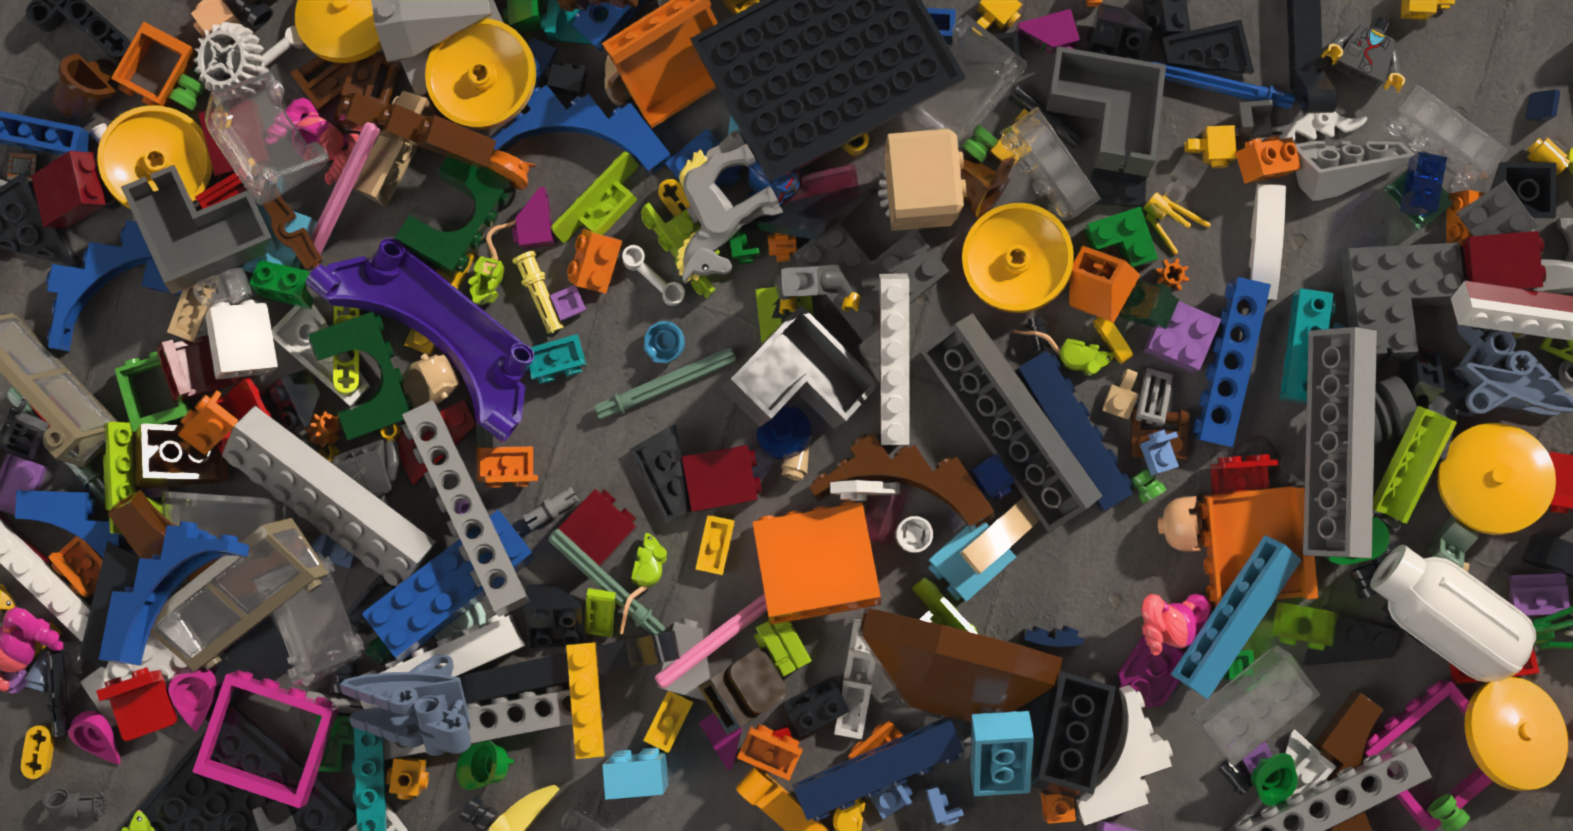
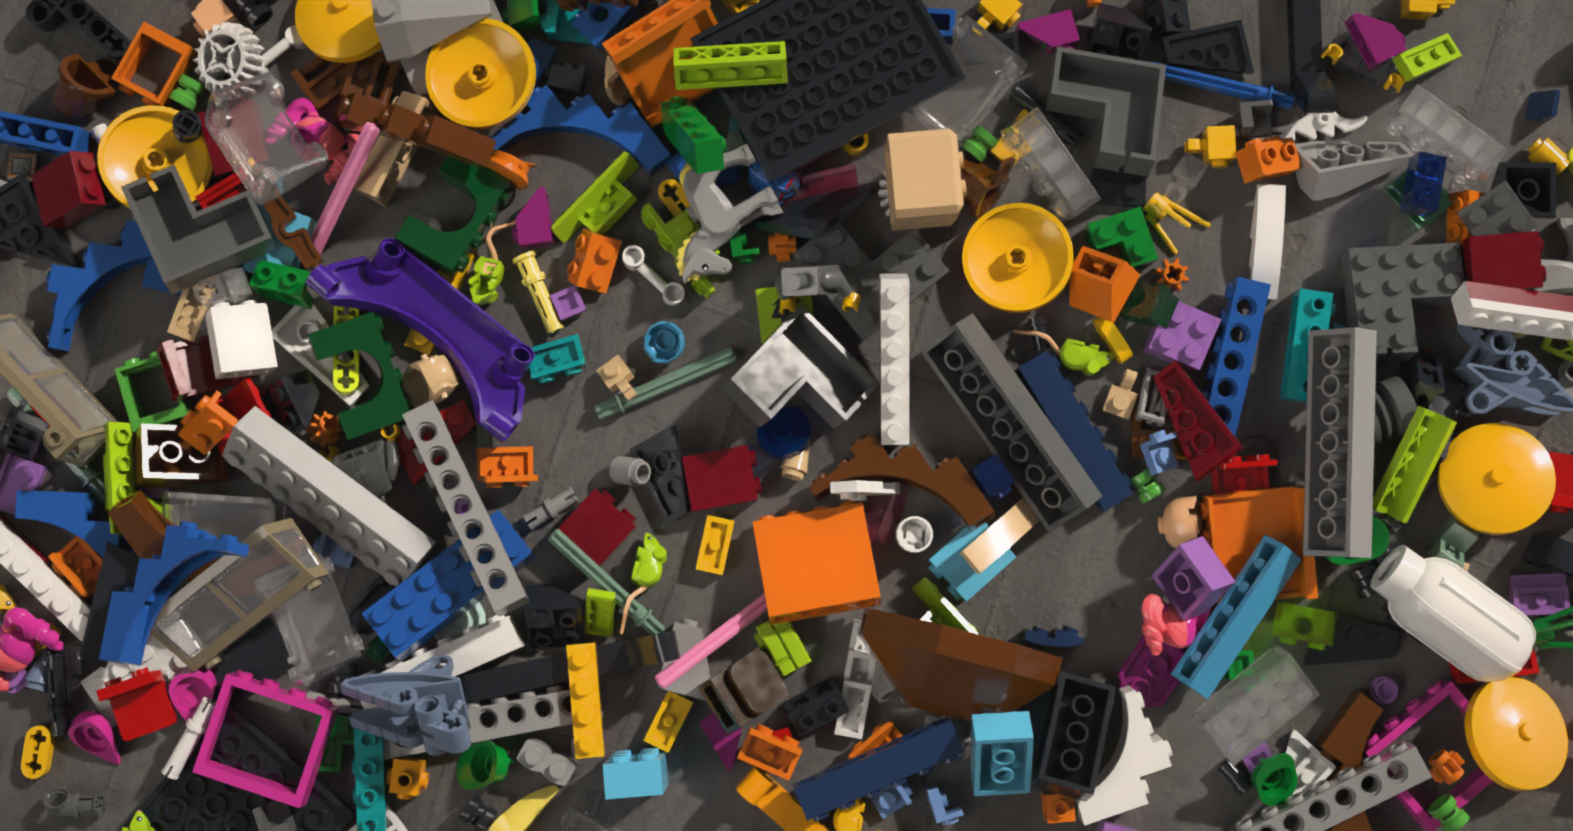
(186, 133): none -> black wheel
(195, 728): none -> white pin
(541, 757): none -> light grey brick
(617, 376): none -> tan plate
(629, 471): none -> light grey brick
(693, 135): none -> green brick
(730, 67): none -> lime fence
(1193, 578): none -> medium lavender brick
(1199, 428): none -> dark red wing
(1375, 39): none -> magenta slope
(1383, 690): none -> medium lavender plate
(1427, 57): none -> lime plate
(1446, 766): none -> orange gear

